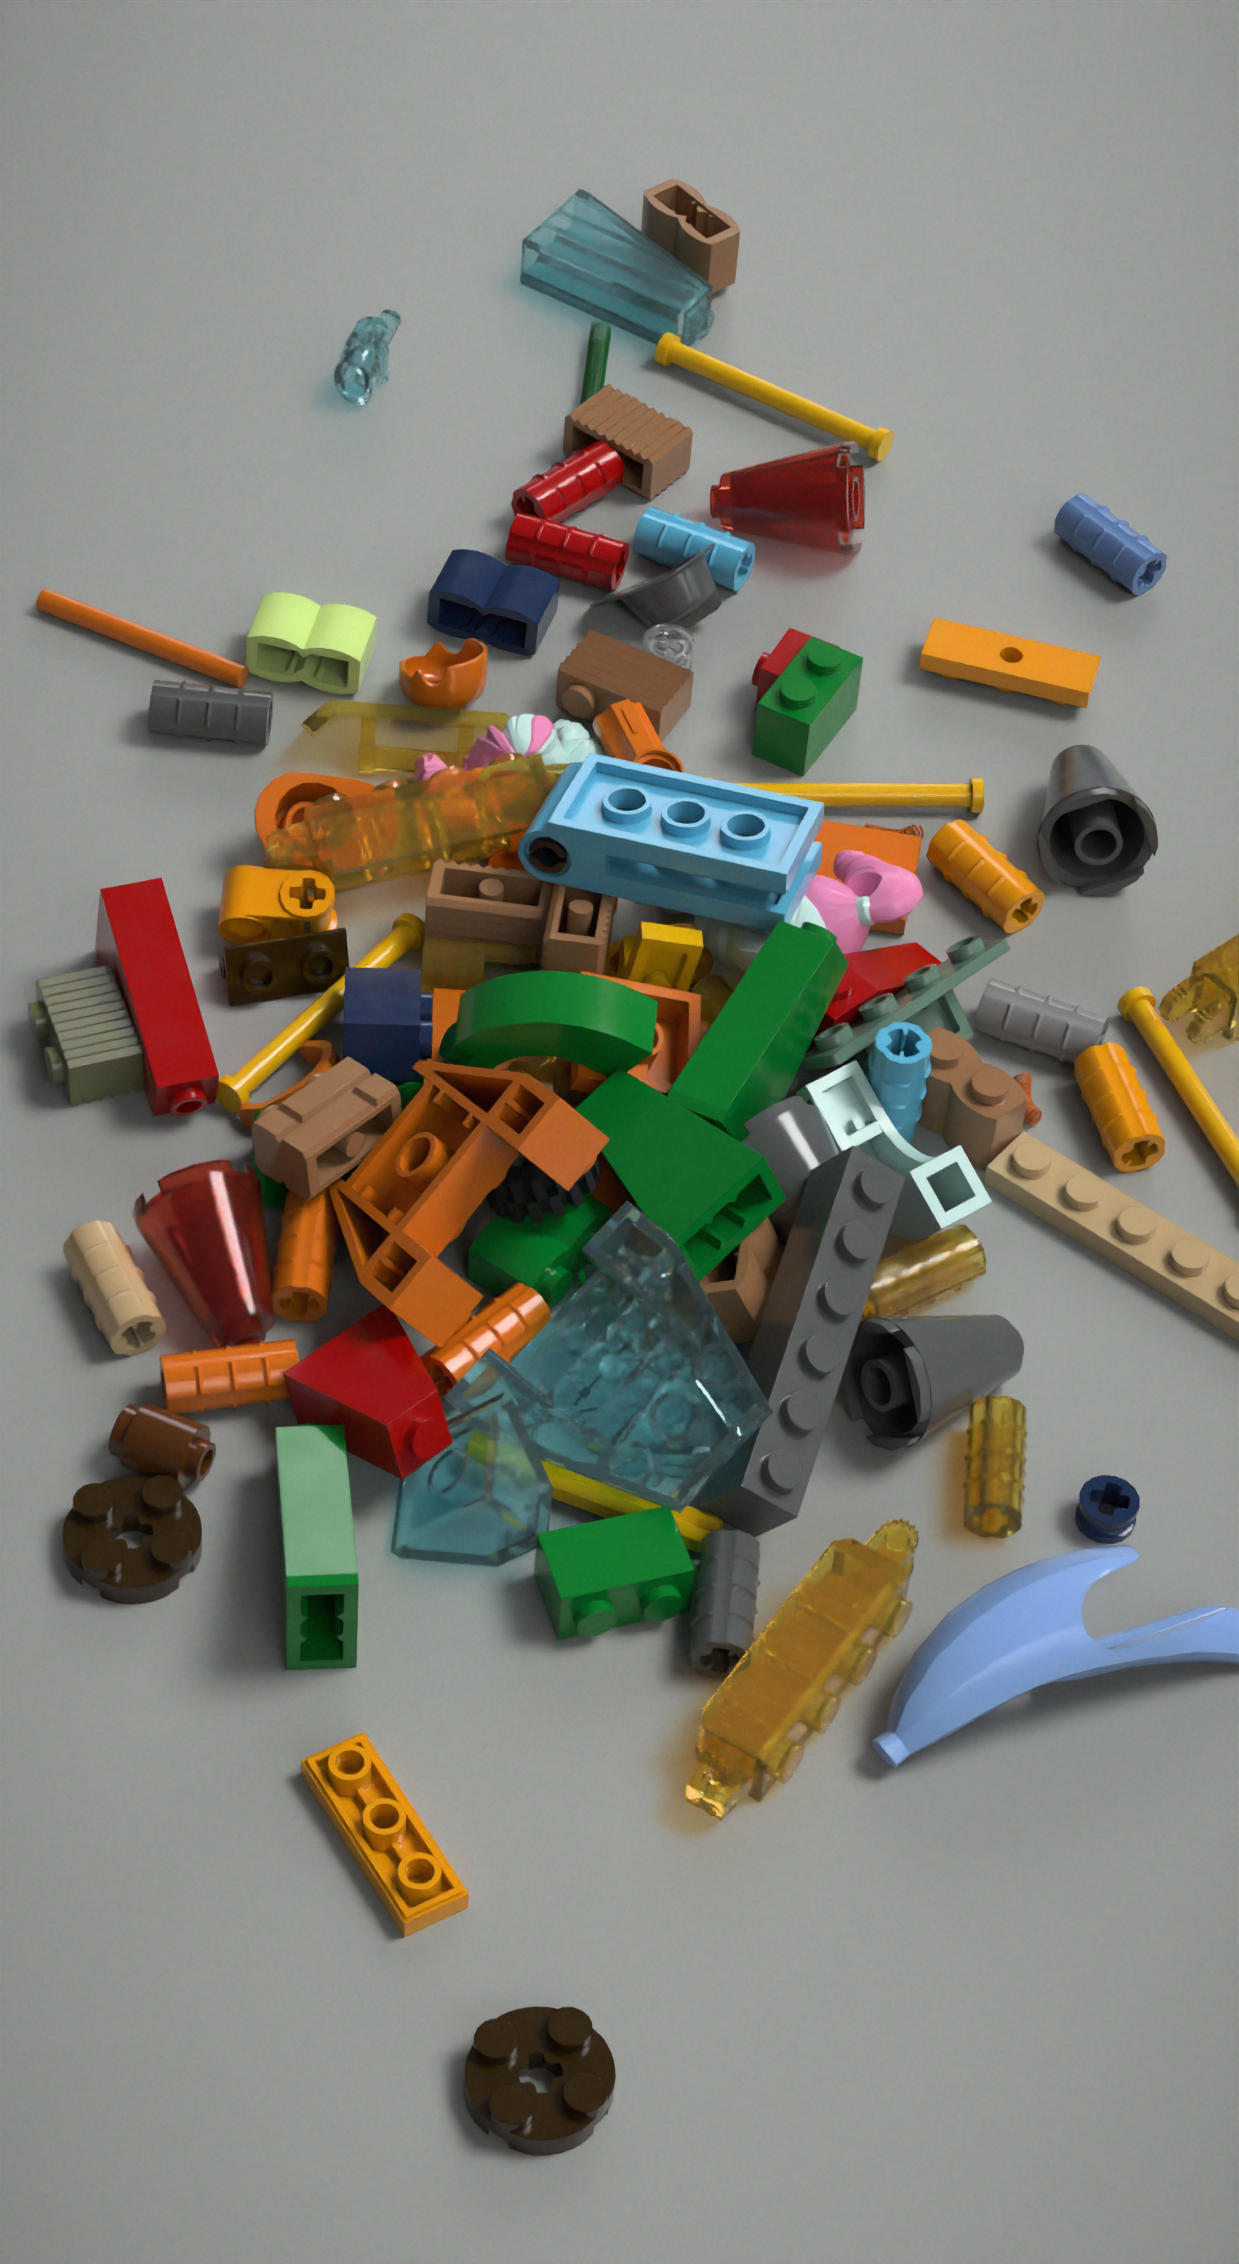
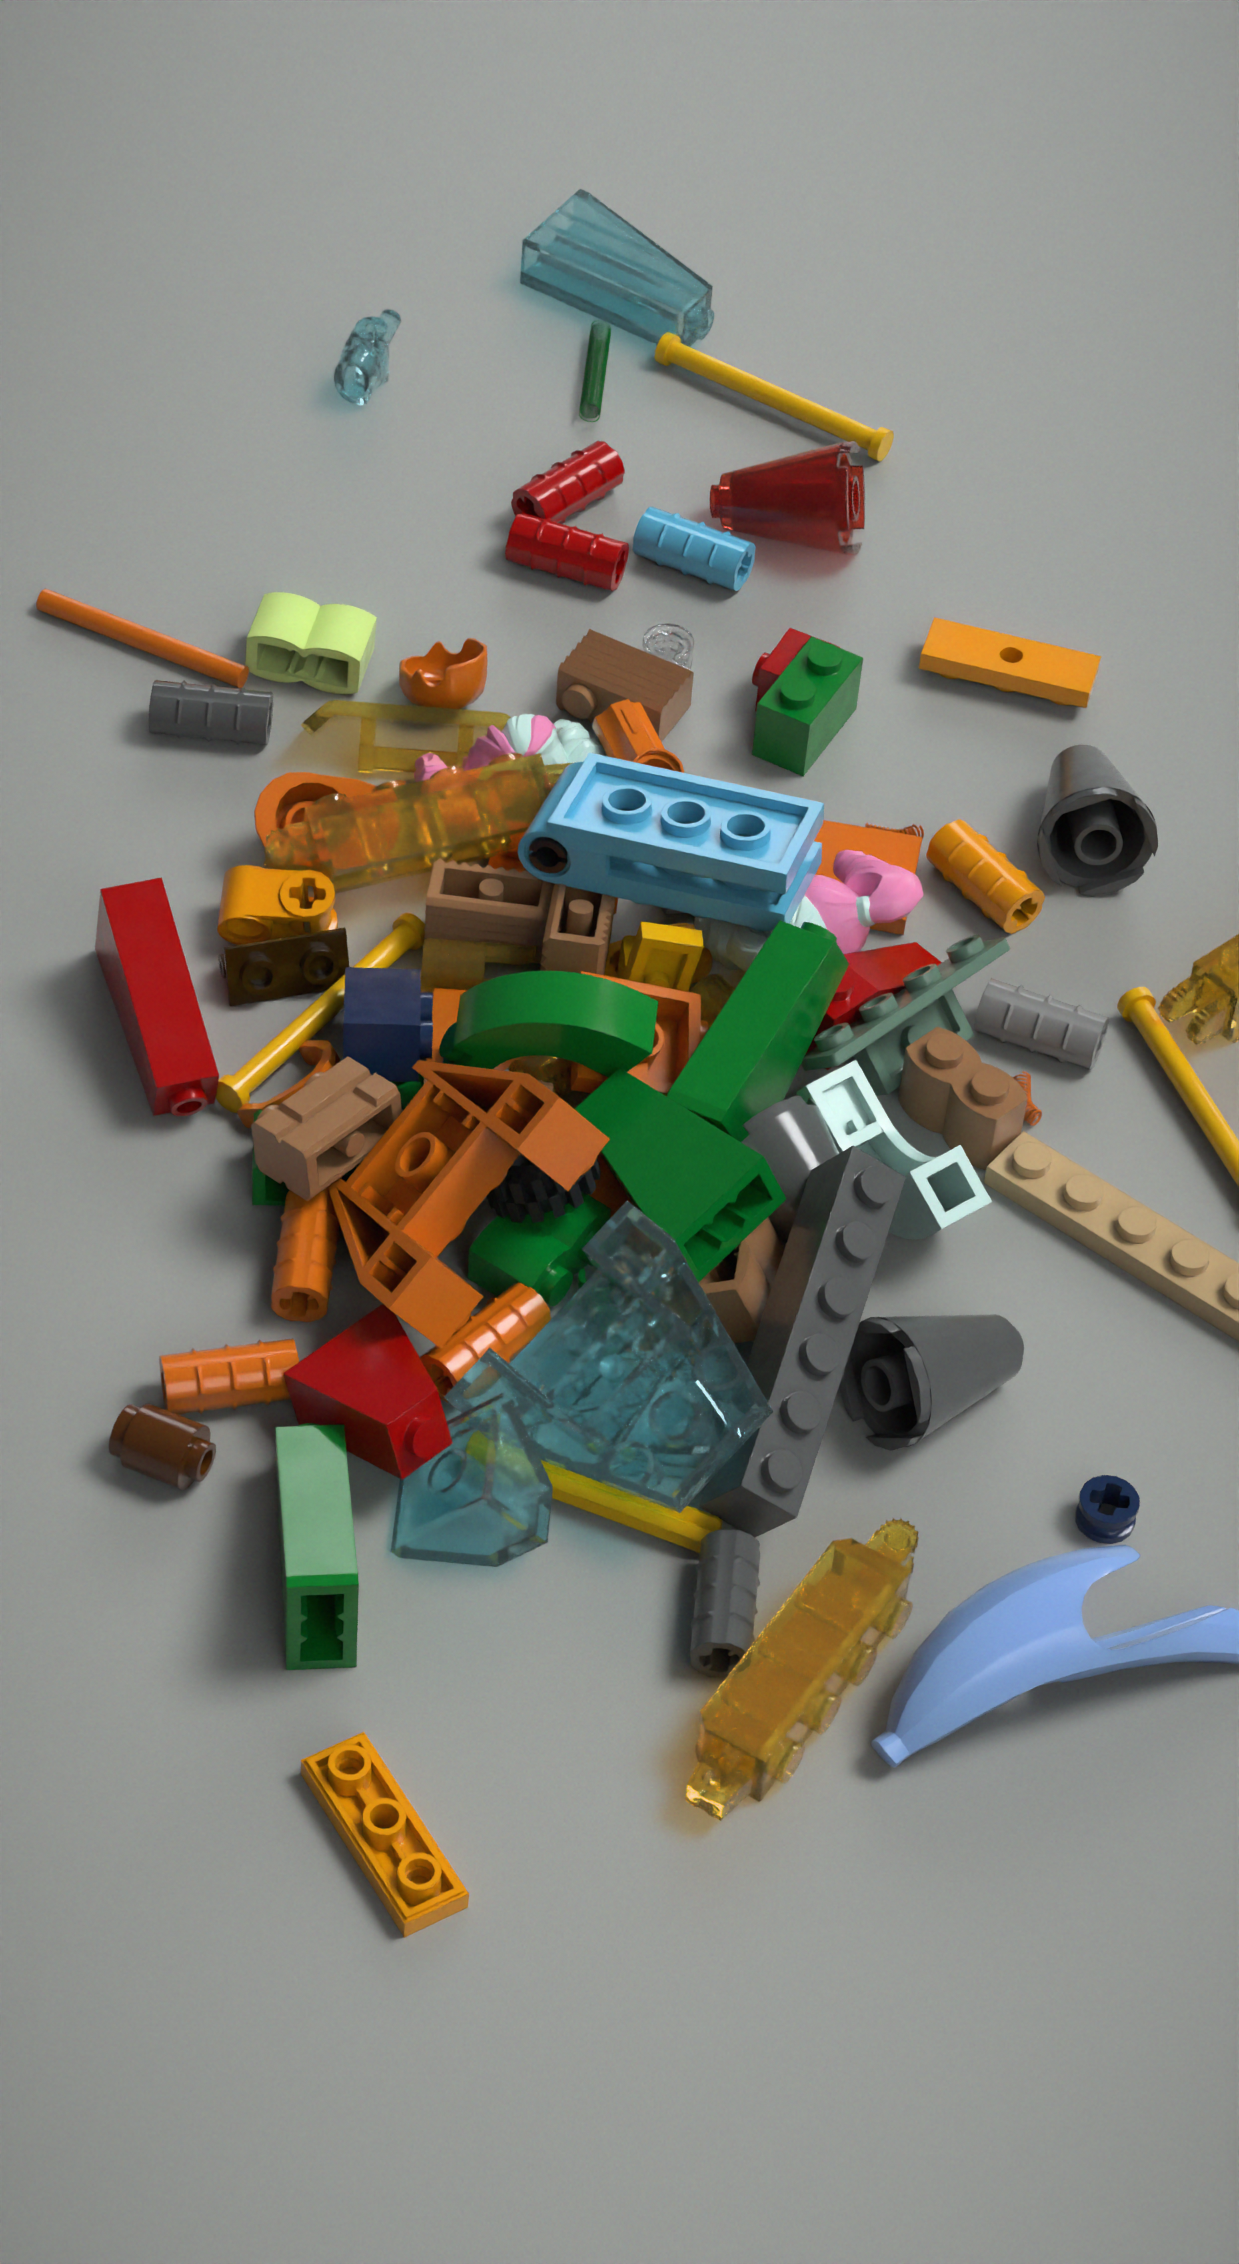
(88, 1034): olive brick -> none
(114, 1288): tan axle -> none
(127, 1505): dark brown plate -> none
(213, 1247): clear red cone -> none
(493, 601): dark blue brick -> none
(549, 2040): dark brown plate -> none
(613, 1573): green brick -> none
(649, 444): medium nougat brick -> none
(675, 597): dark grey piece -> none
(692, 231): medium nougat brick -> none
(885, 794): yellow bar -> none
(899, 1074): medium azure axle -> none
(925, 1272): clear yellow axle -> none
(995, 1466): clear yellow axle -> none
(1110, 544): medium blue axle -> none
(1119, 1107): light orange axle -> none

